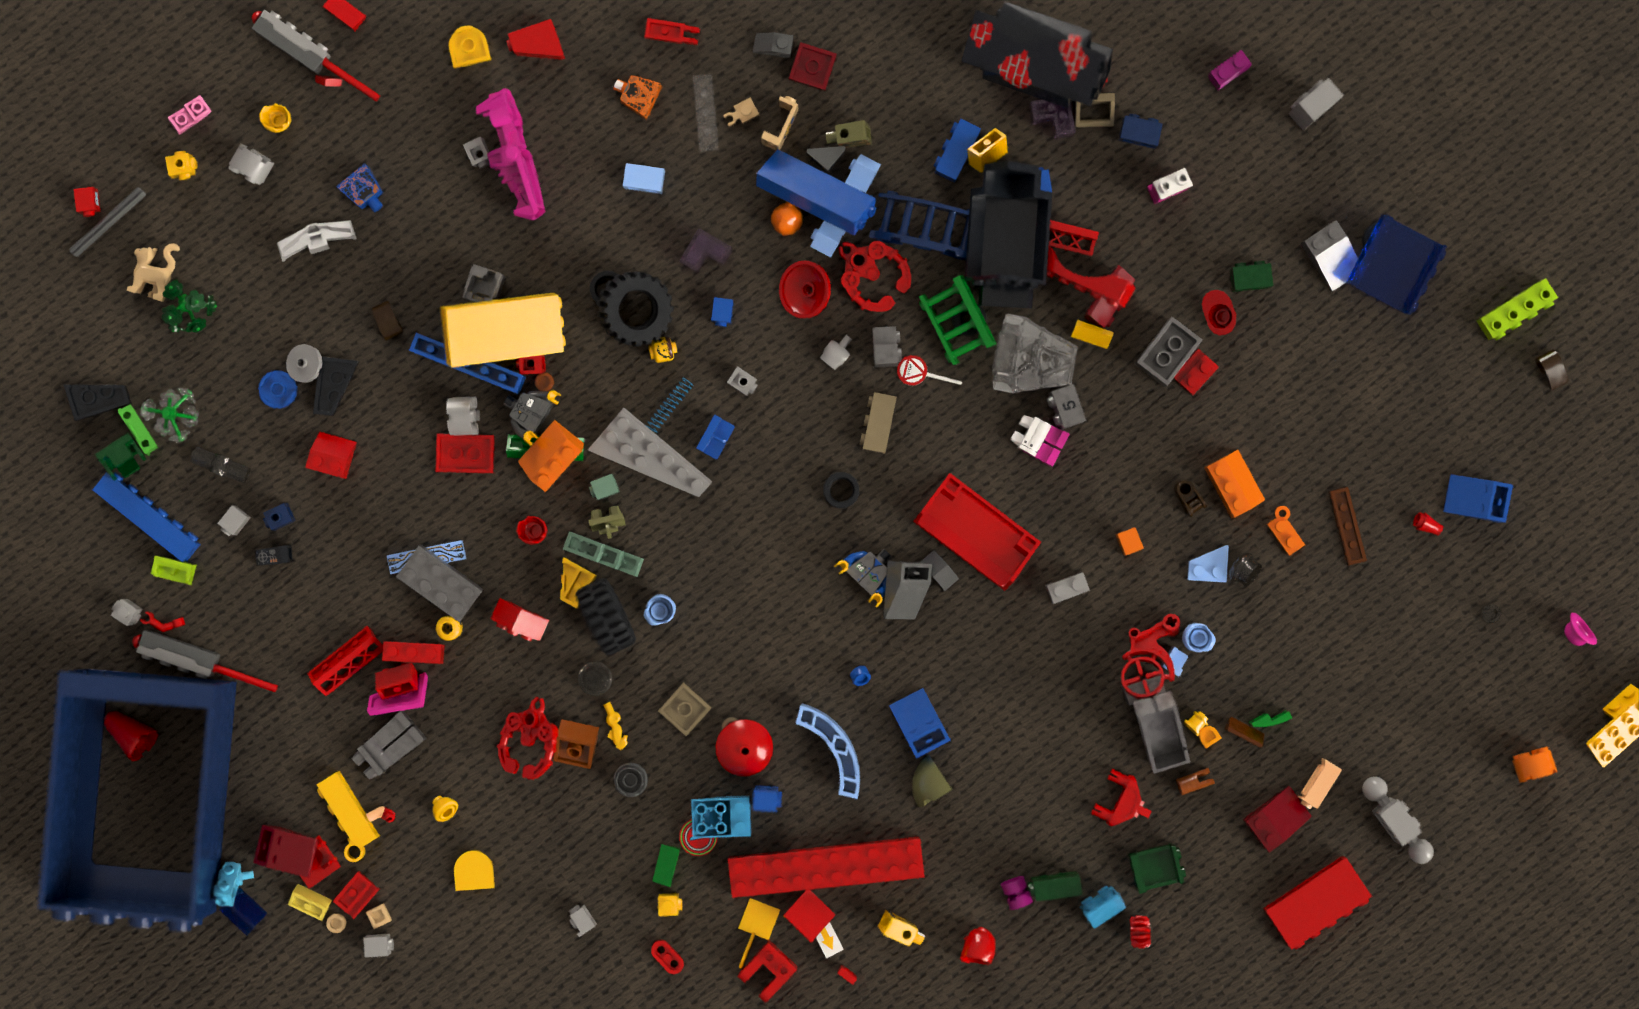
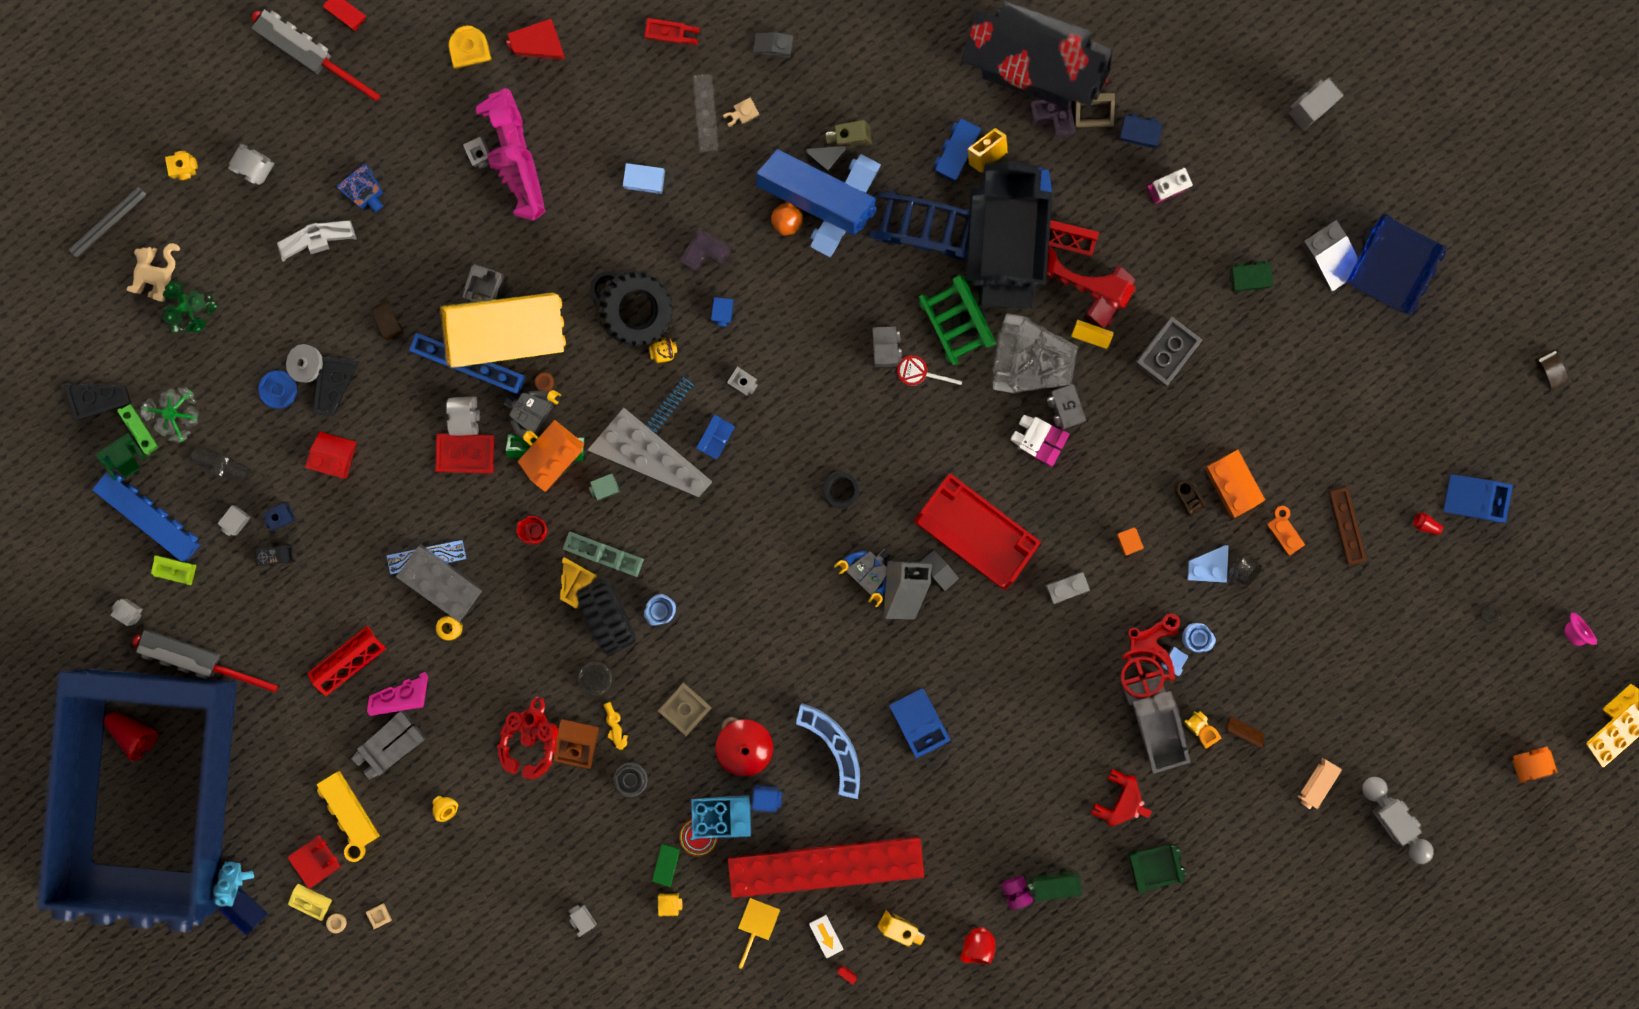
(87, 201): red brick -> none
(163, 627): red arm -> none
(189, 115): bright pink slope -> none
(275, 118): yellow hair -> none
(285, 850): dark red slope -> none
(328, 80): red tile -> none
(356, 895): red plate -> none
(378, 945): light grey brick -> none
(383, 813): arm -> none
(396, 681): red brick -> none
(413, 652): red brick -> none
(473, 871): yellow tile -> none
(519, 620): brick -> none
(524, 368): red brick -> none
(607, 524): olive hips -> none
(638, 94): torso -> none
(667, 956): red plate -> none
(776, 142): tan panel -> none
(776, 962): red brick -> none
(796, 285): red dish -> none
(809, 915): red piece -> none
(812, 66): dark red plate -> none
(835, 353): light grey piece -> none
(860, 676): blue tile -> none
(869, 270): red piece -> none
(878, 422): dark tan brick -> none
(928, 782): olive brick -> none
(1102, 906): dark azure slope -> none
(1140, 931): red gear -> none
(1190, 782): dark orange hinge -> none
(1195, 372): red plate -> none
(1219, 312): red piece -> none
(1229, 70): magenta brick -> none
(1264, 720): green slope -> none
(1277, 819): dark red slope -> none
(1317, 903): red brick -> none
(1517, 309): lime brick -> none

